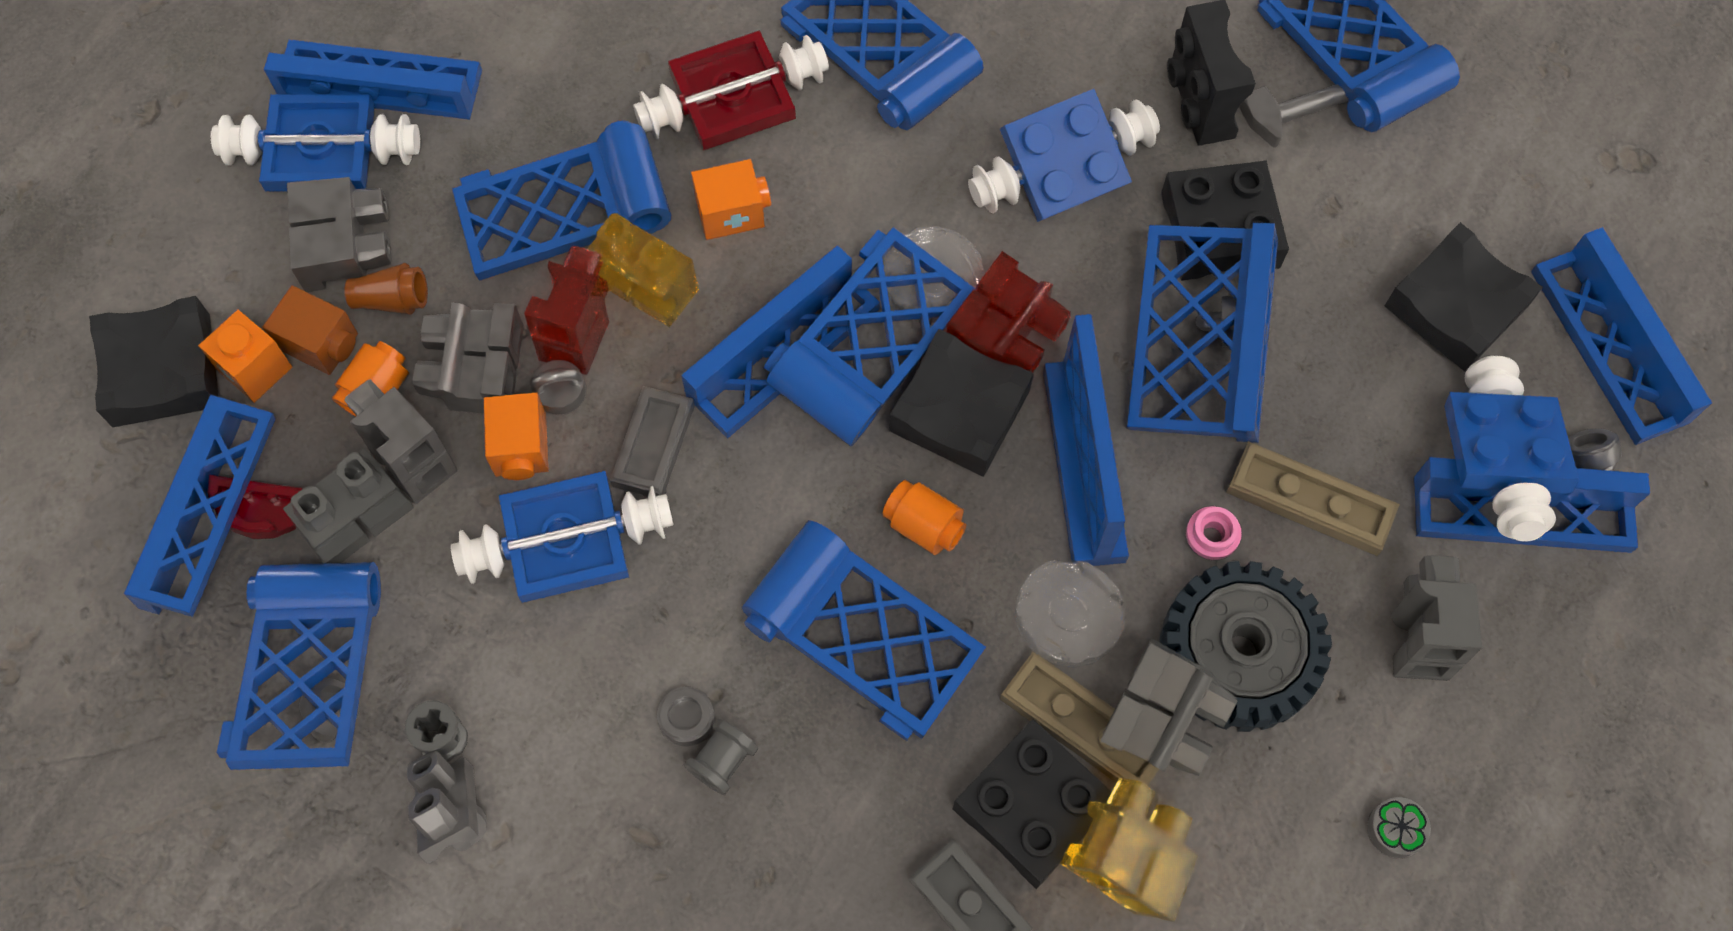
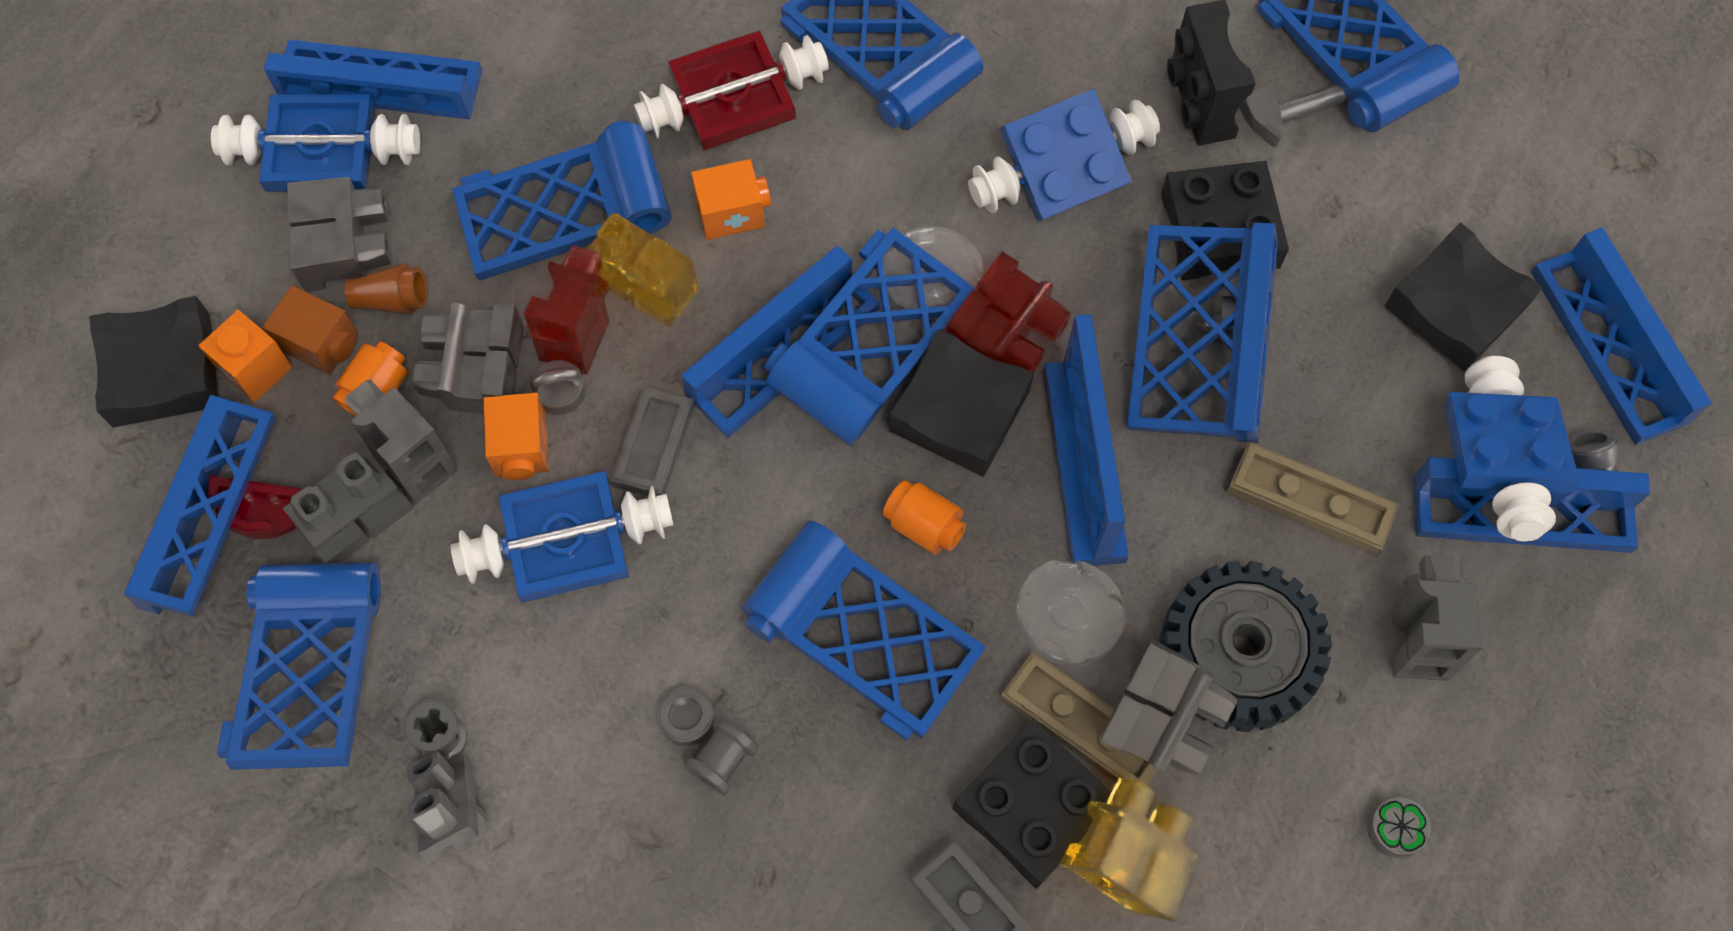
(1215, 518): bright pink plate -> none

